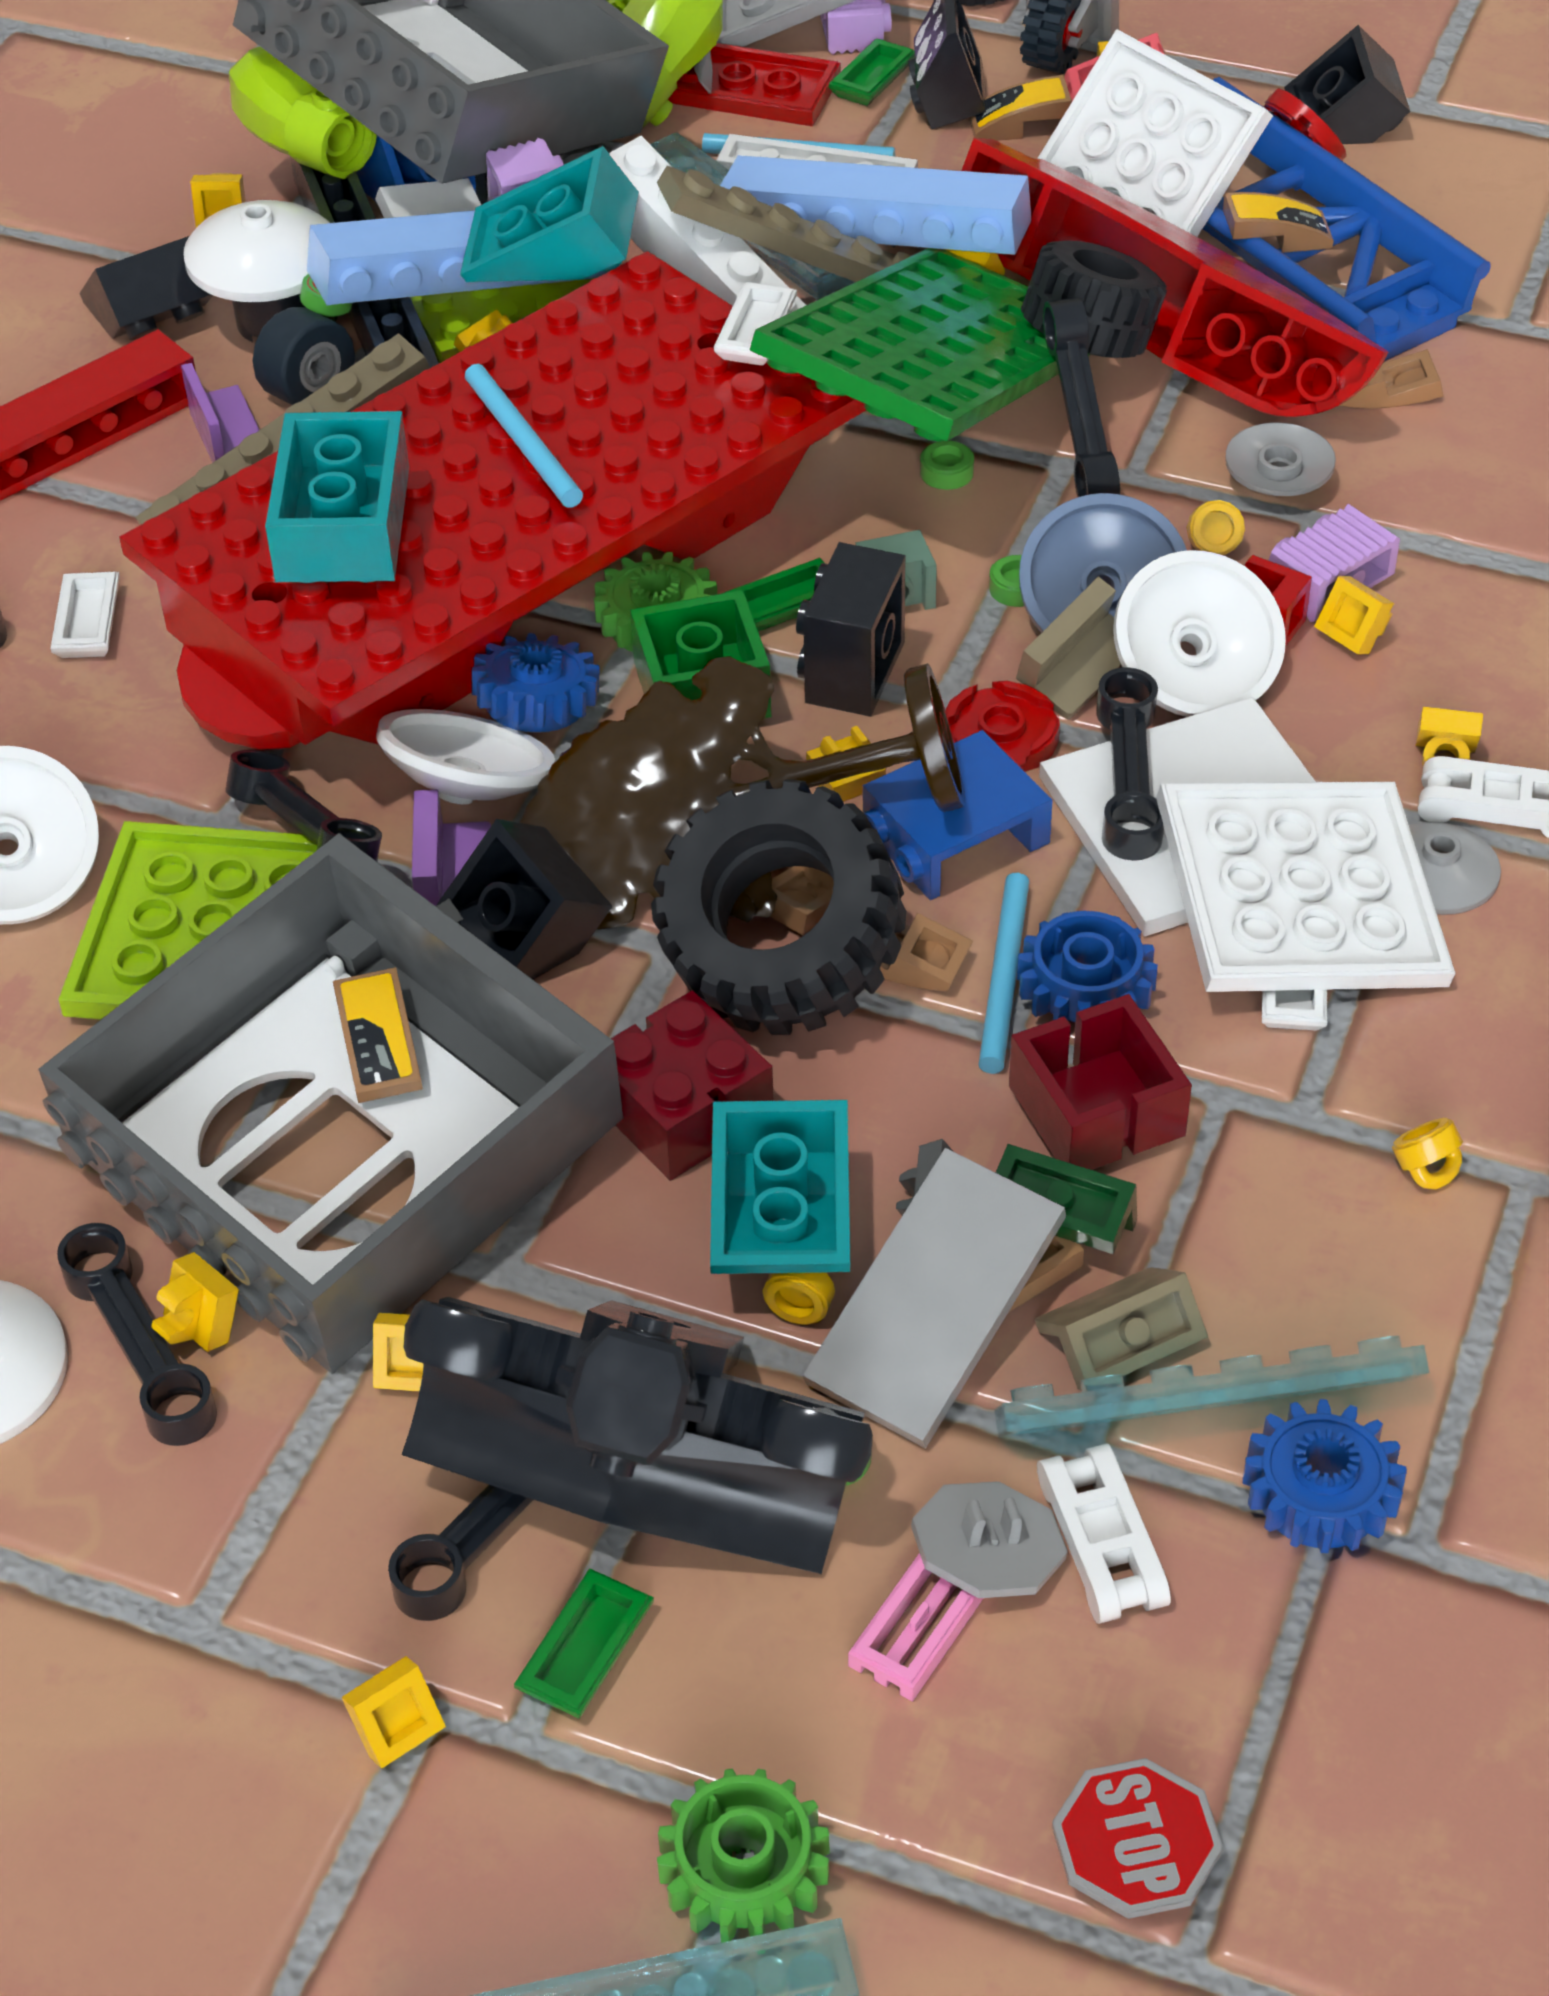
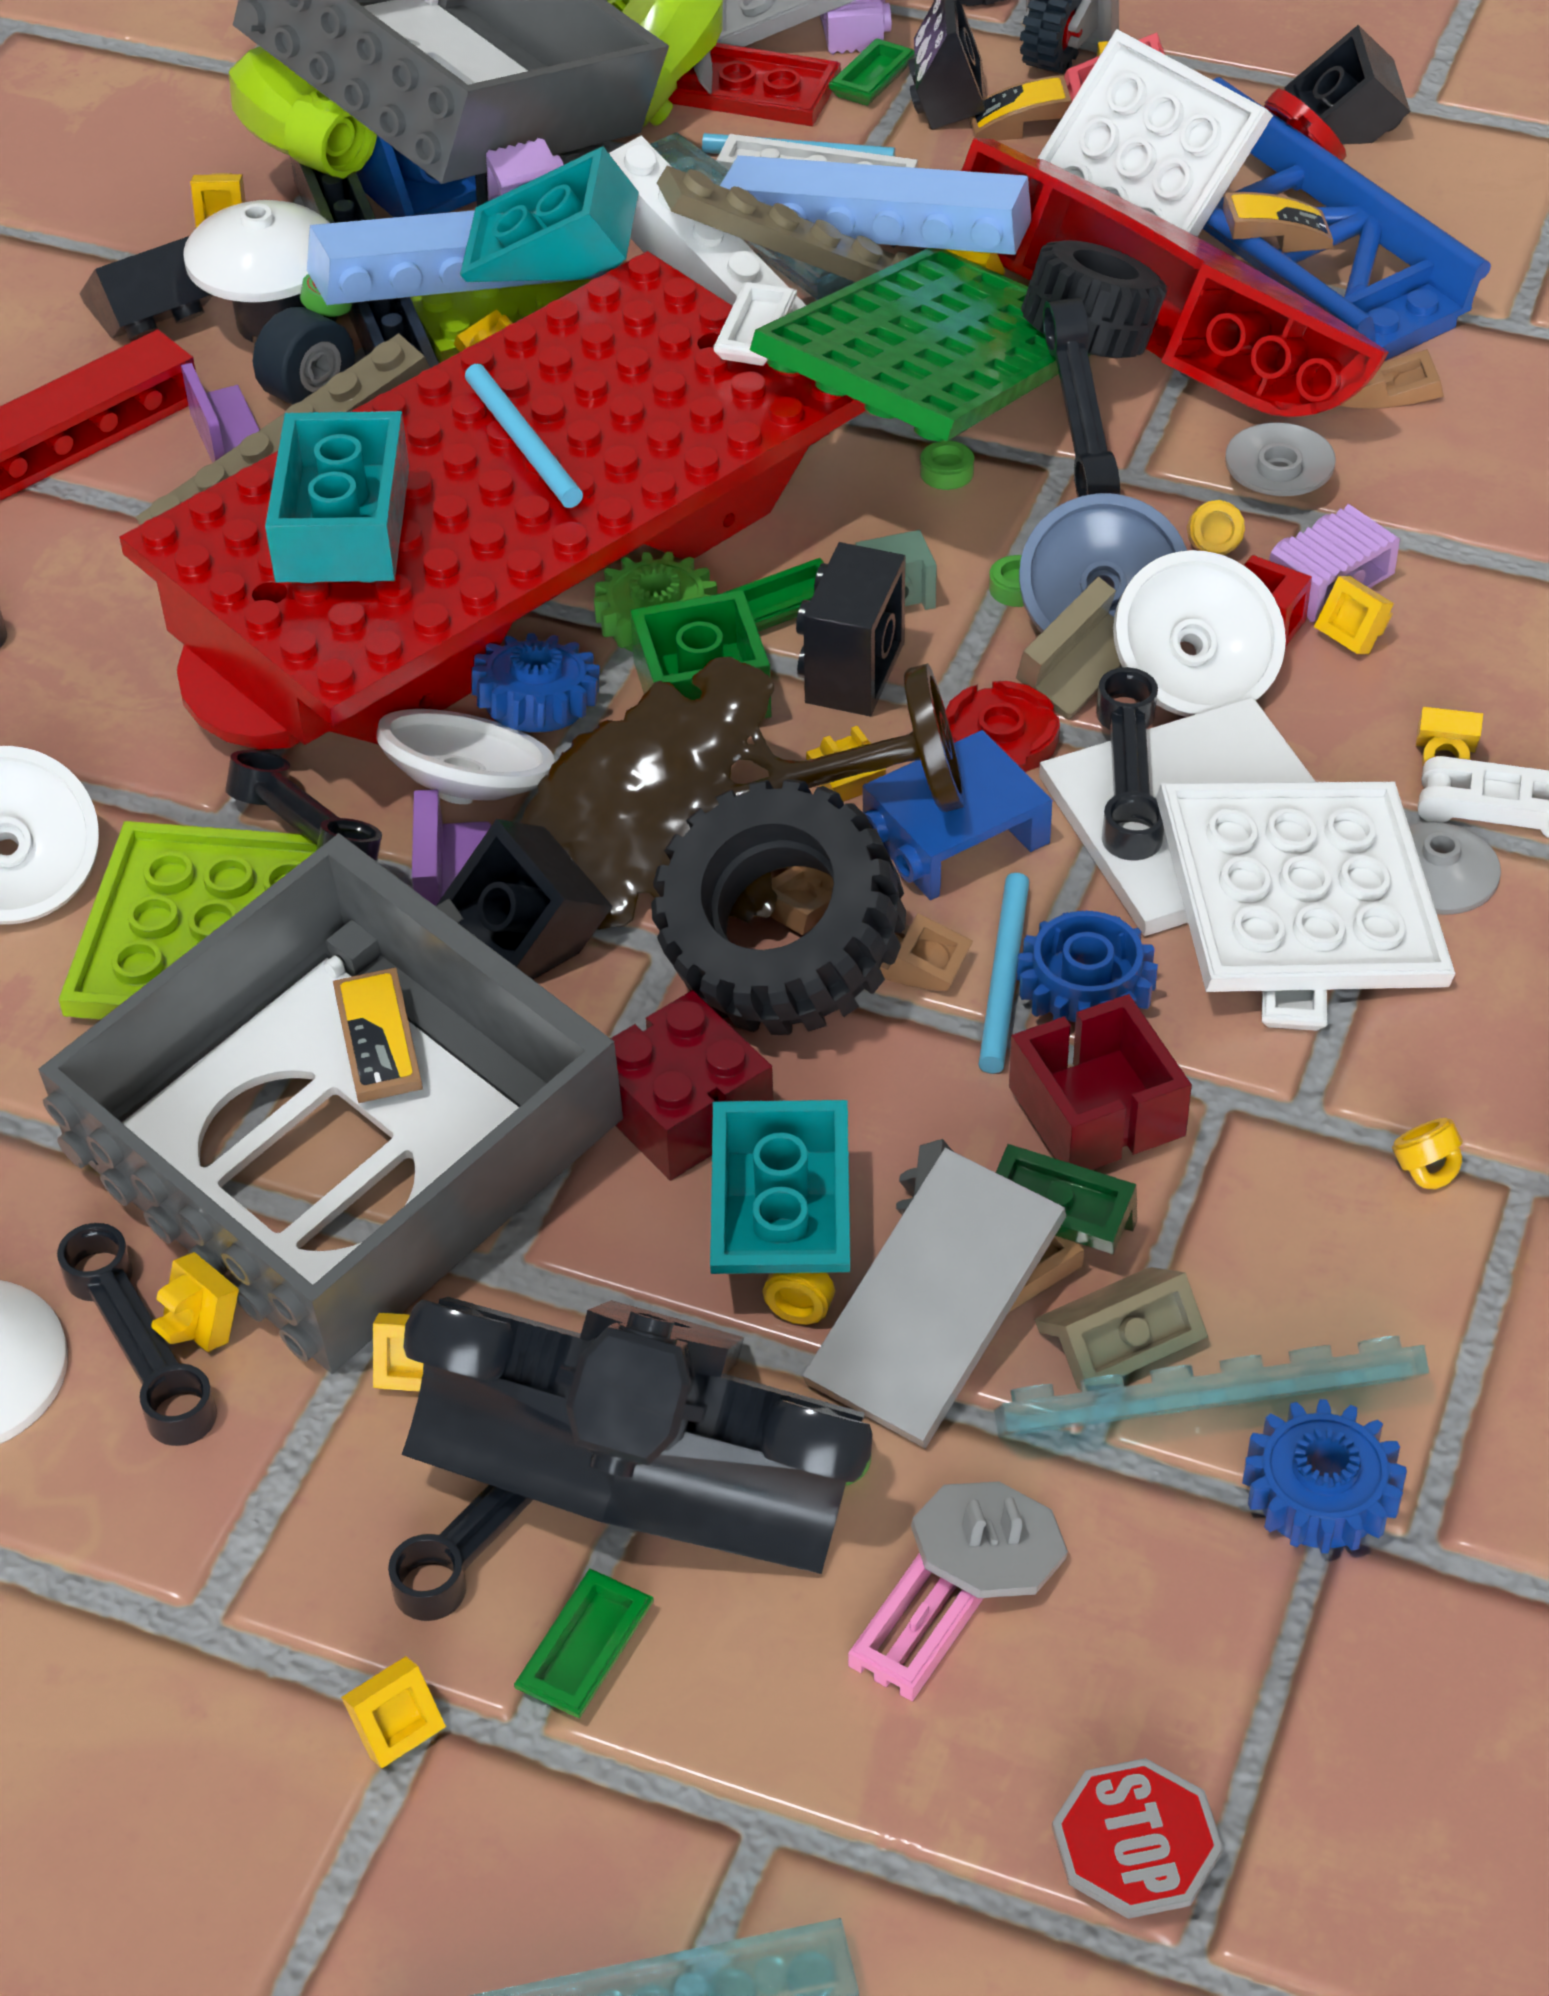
(85, 614): white tile -> none
(427, 198): white tile -> none
(752, 1891): bright green gear -> none
(1104, 1532): white plate -> none

